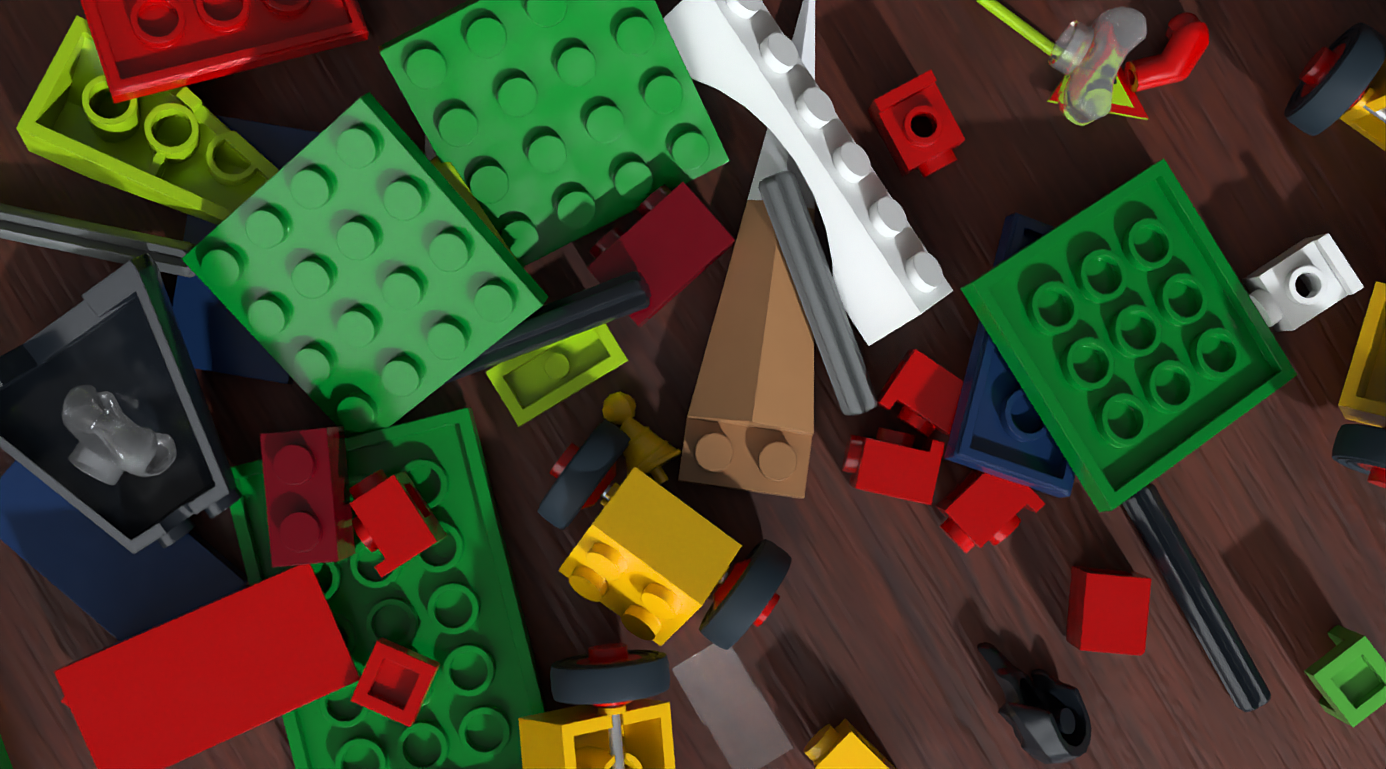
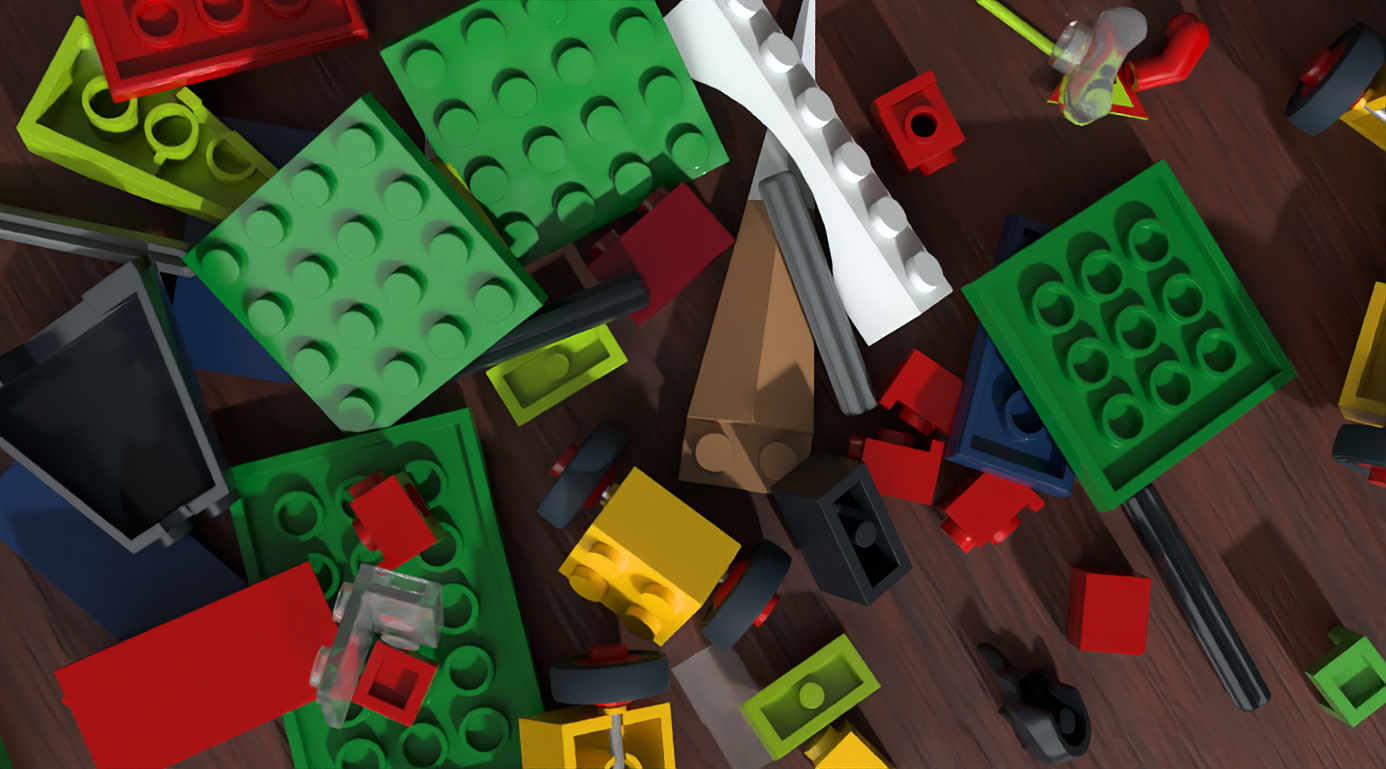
(111, 440): clear piece -> none
(307, 496): dark red brick -> none
(379, 601): none -> clear bracket
(645, 448): yellow piece -> none
(809, 697): none -> lime plate
(842, 527): none -> black brick
(1320, 268): white brick -> none

